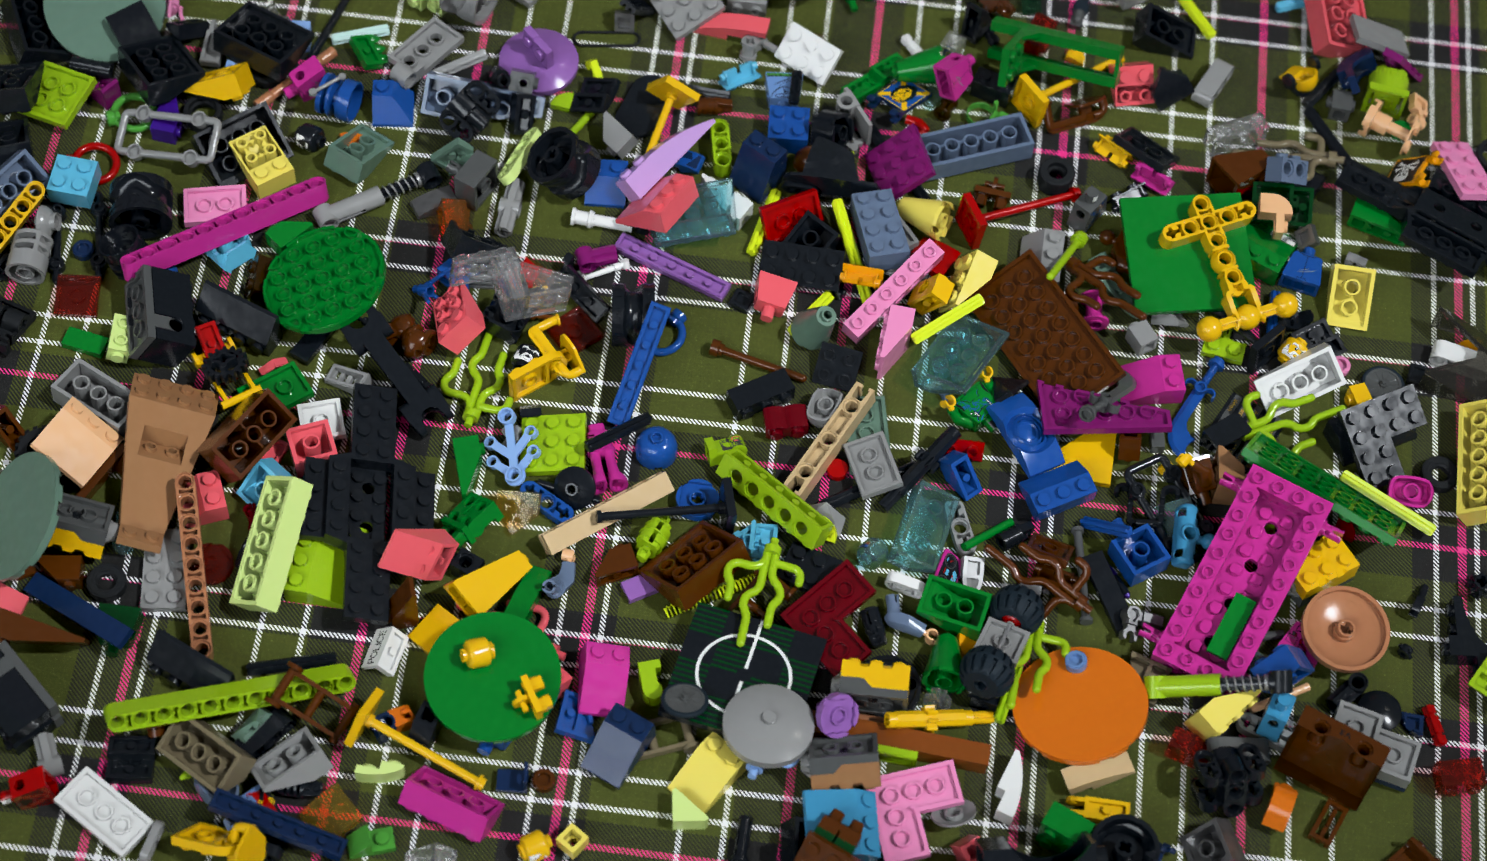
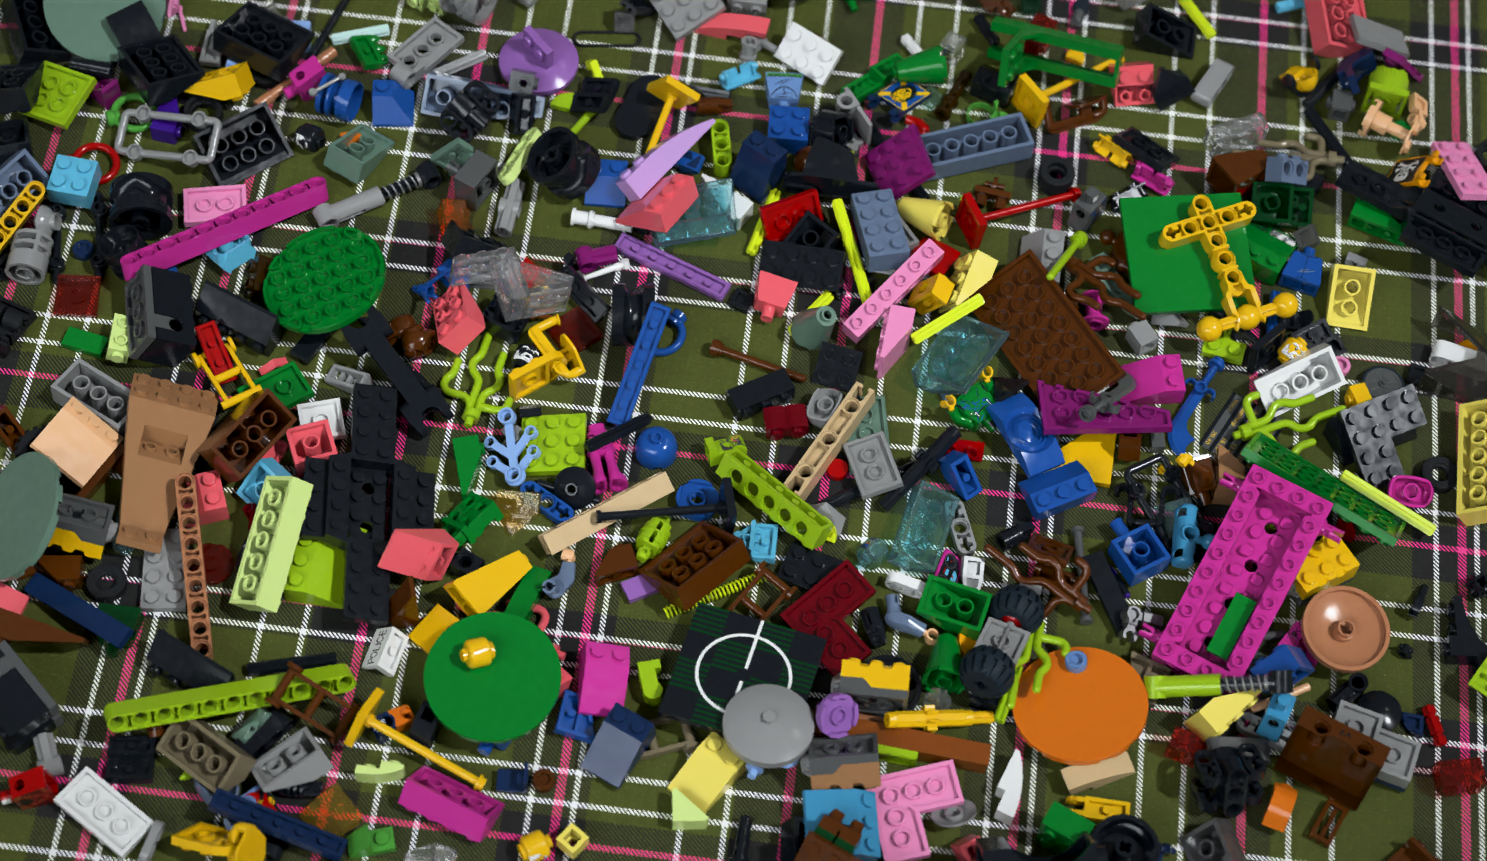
(188, 28): black slope -> none
(225, 365): black gear -> none
(263, 162): light yellow slope -> none
(284, 232): green slope -> none
(427, 204): flat silver slope -> none
(499, 76): black hinge -> none
(538, 705): yellow hips -> none
(617, 137): light grey slope -> none
(684, 700): dark grey wheel -> none
(767, 564): lime plant -> none
(795, 87): black axle -> none
(862, 275): light orange hinge -> none
(953, 75): dark pink torso -> none
(975, 22): black slope -> none
(987, 534): green bar -> none
(1106, 527): blue axle -> none
(1226, 431): black panel -> none
(1275, 208): light nougat brick -> none

